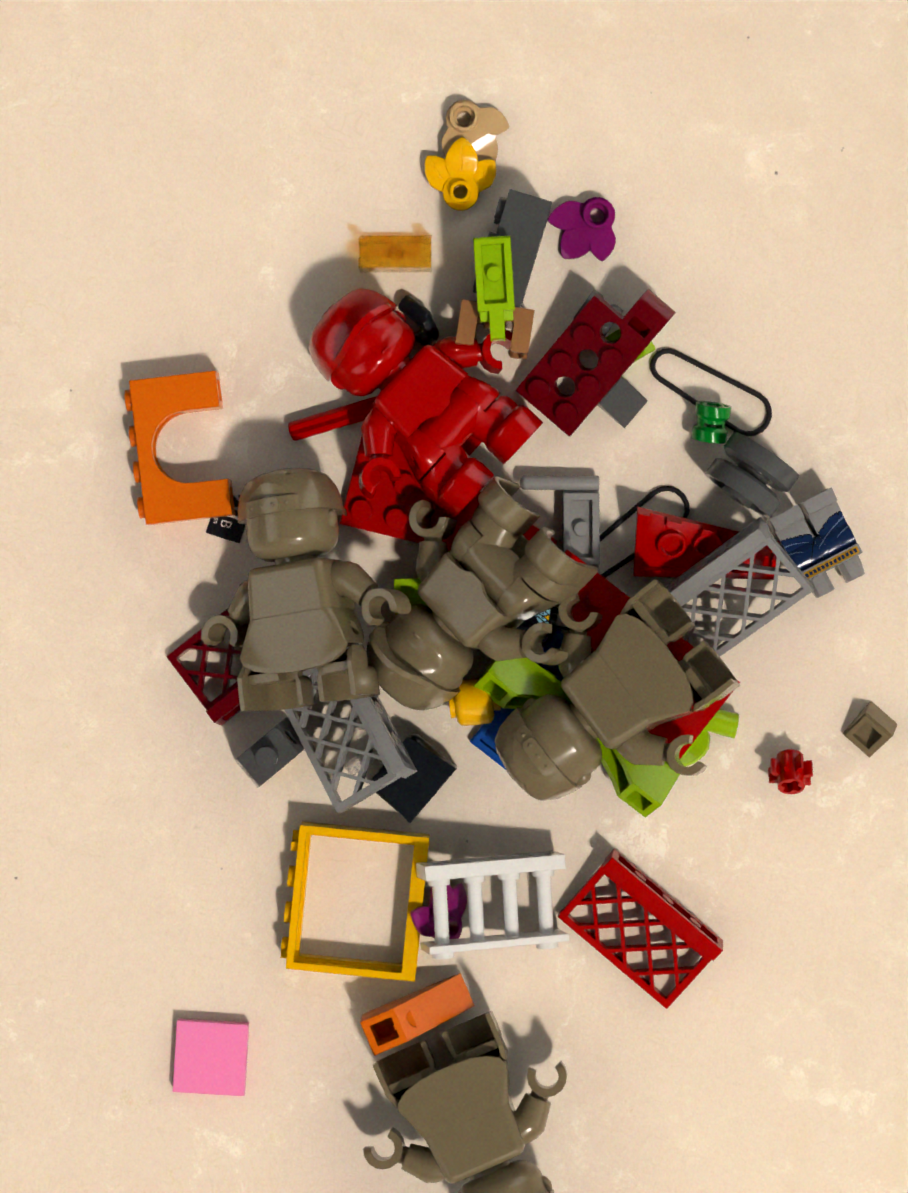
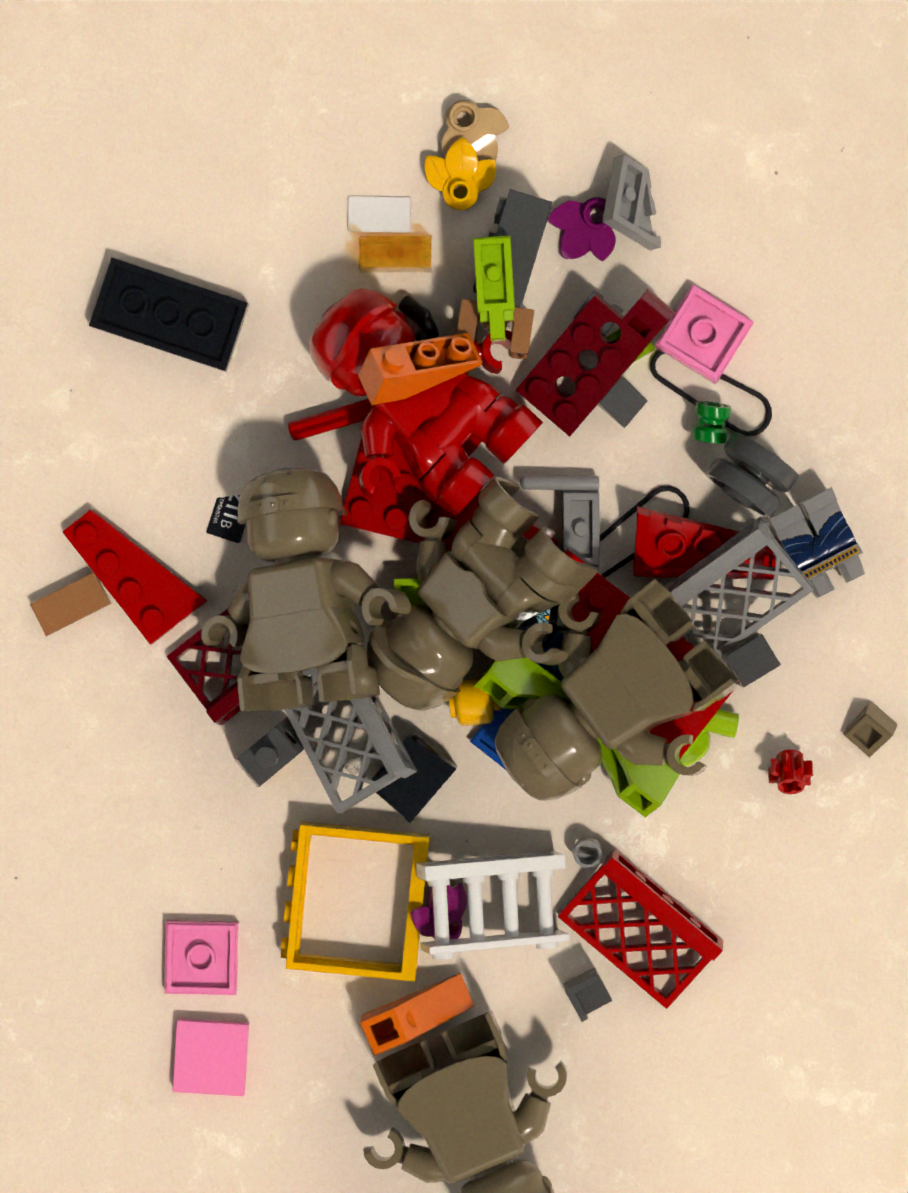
(70, 604): none -> medium nougat tile
(138, 583): none -> red wing
(153, 406): orange arch -> none
(169, 314): none -> black plate
(201, 957): none -> bright pink tile
(379, 214): none -> white sticker
(415, 366): none -> orange slope
(586, 857): none -> light grey hinge
(587, 993): none -> dark grey panel
(631, 202): none -> light grey wing
(704, 334): none -> bright pink tile
(752, 660): none -> dark grey panel

